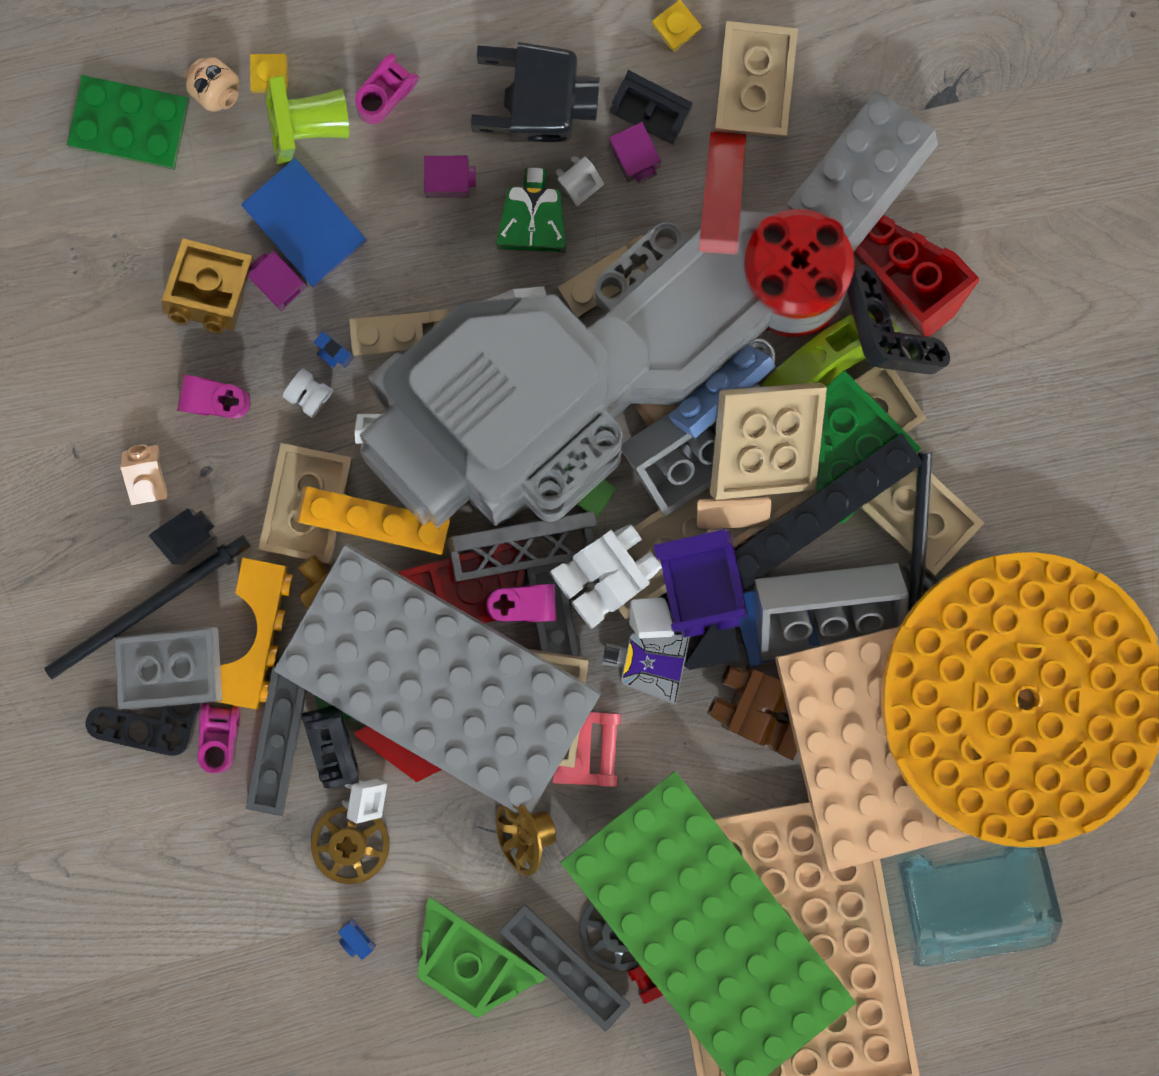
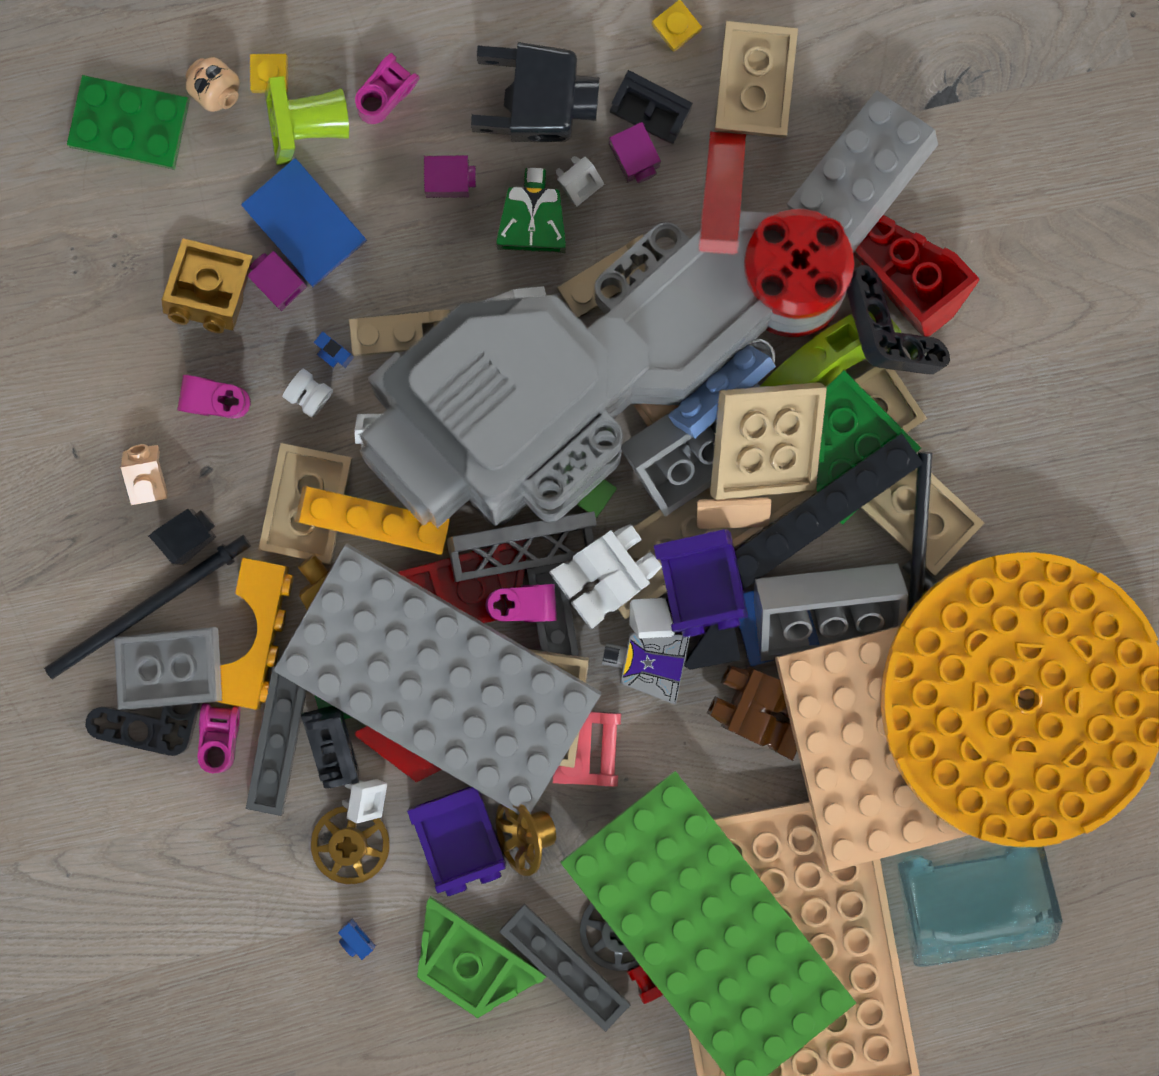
(458, 840): none -> dark purple panel

